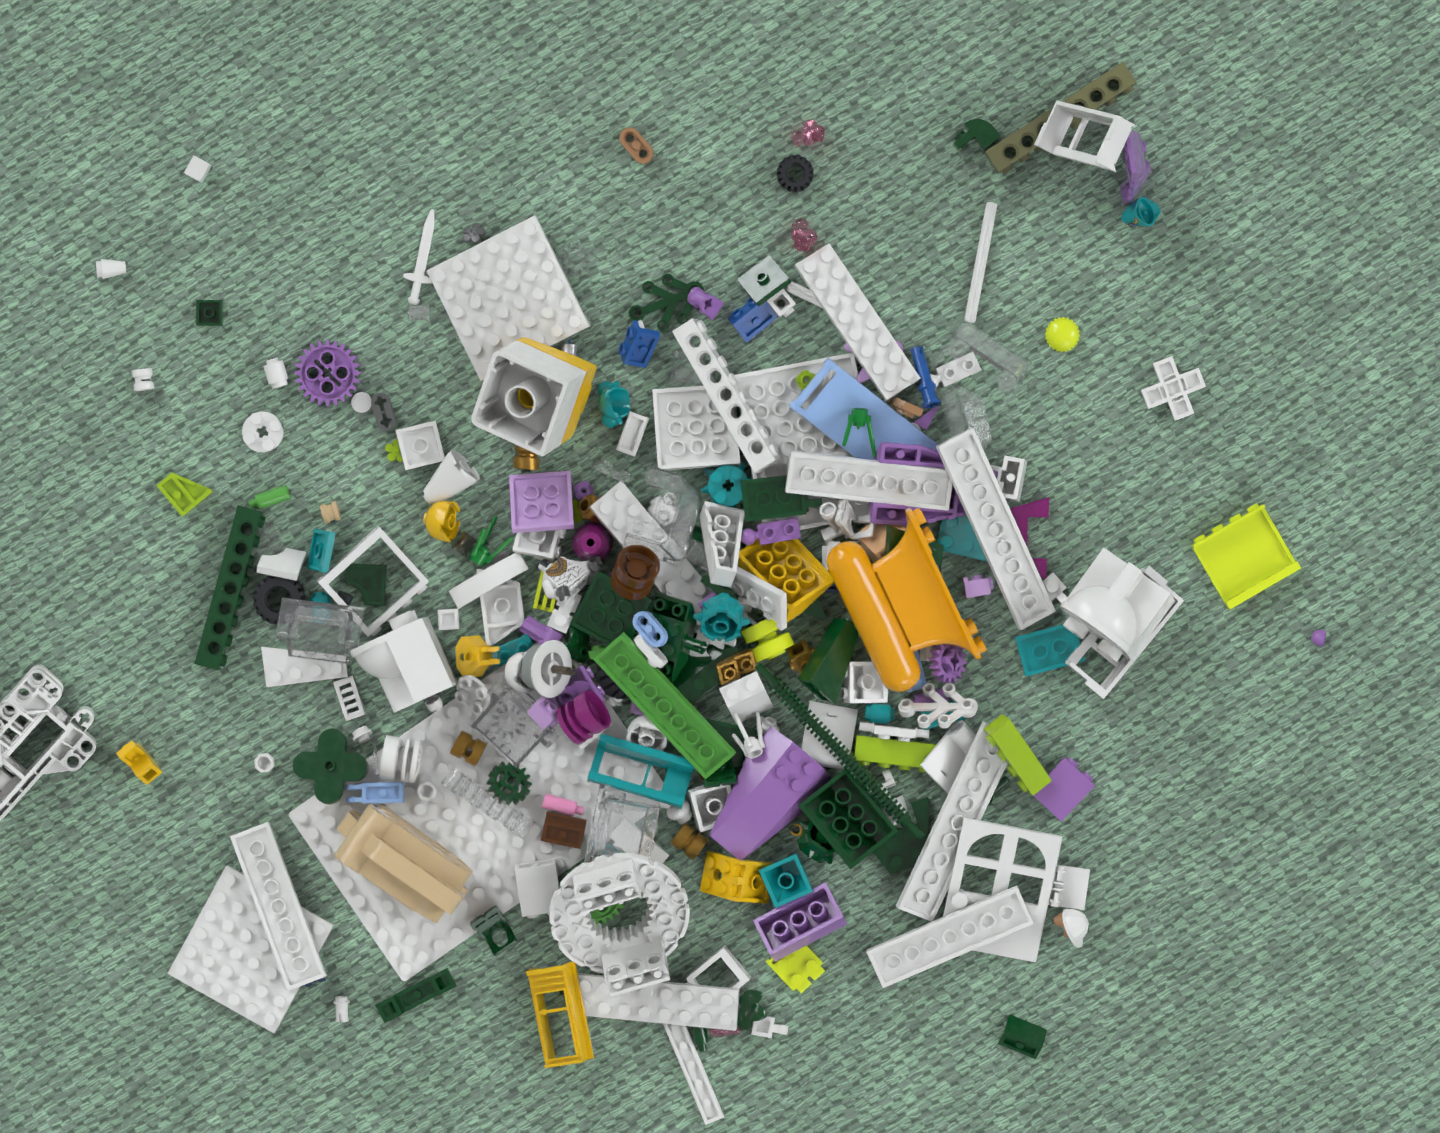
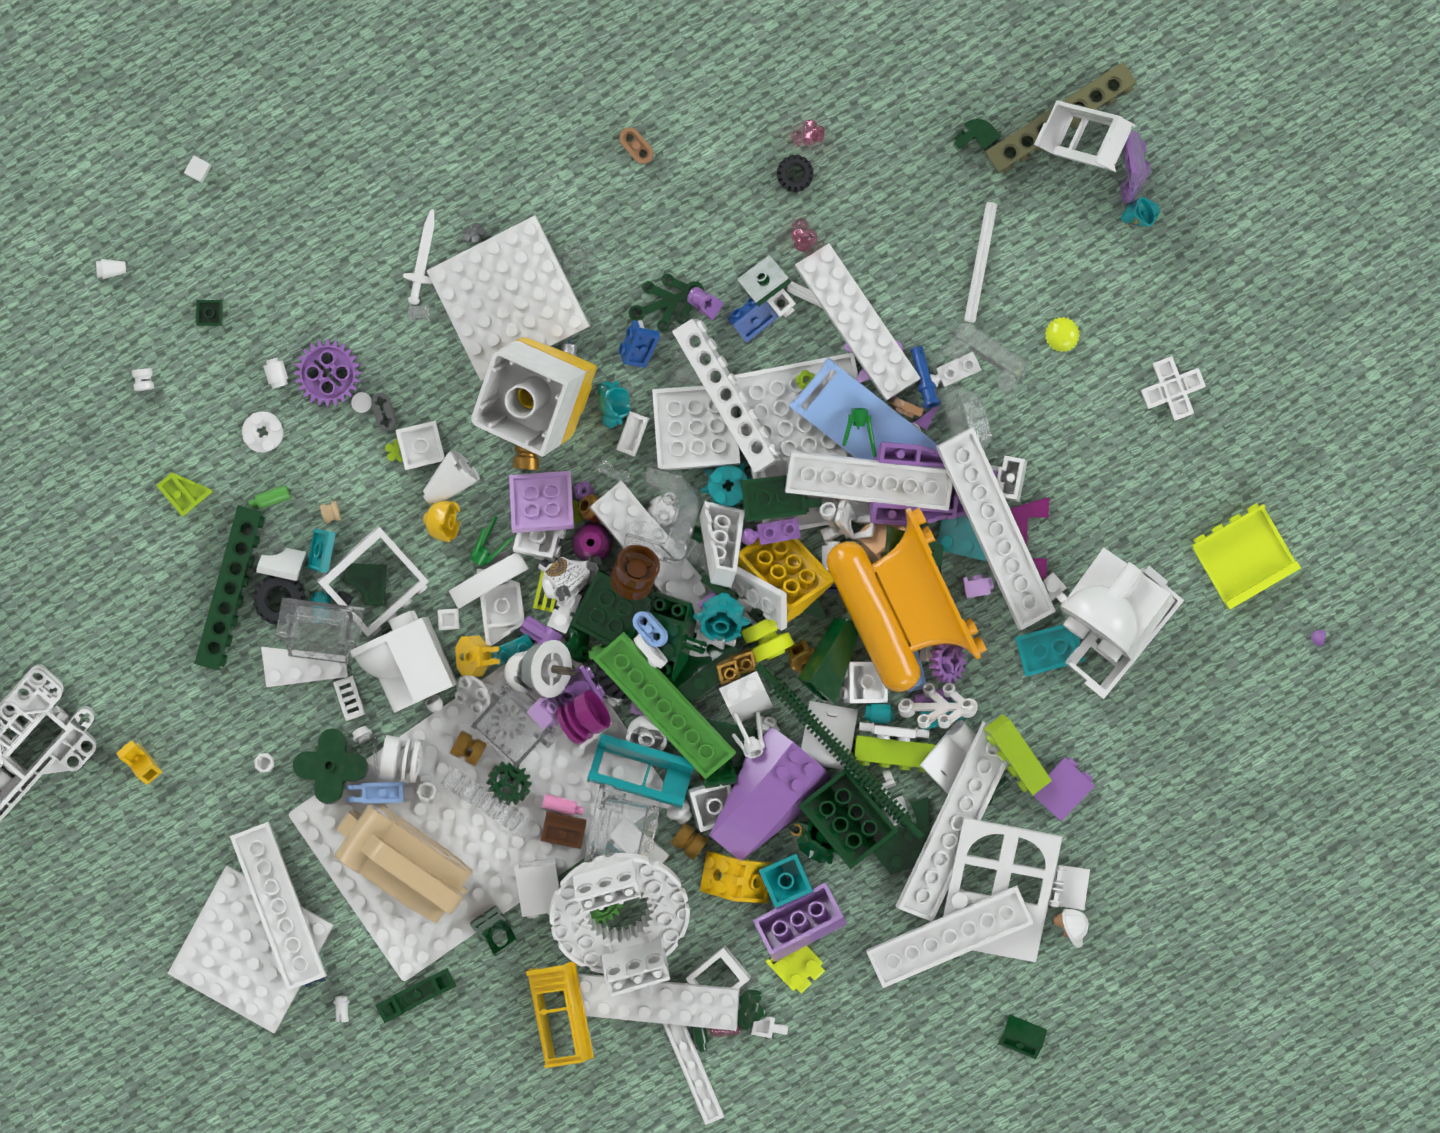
(466, 540): clear smoke bush -> none

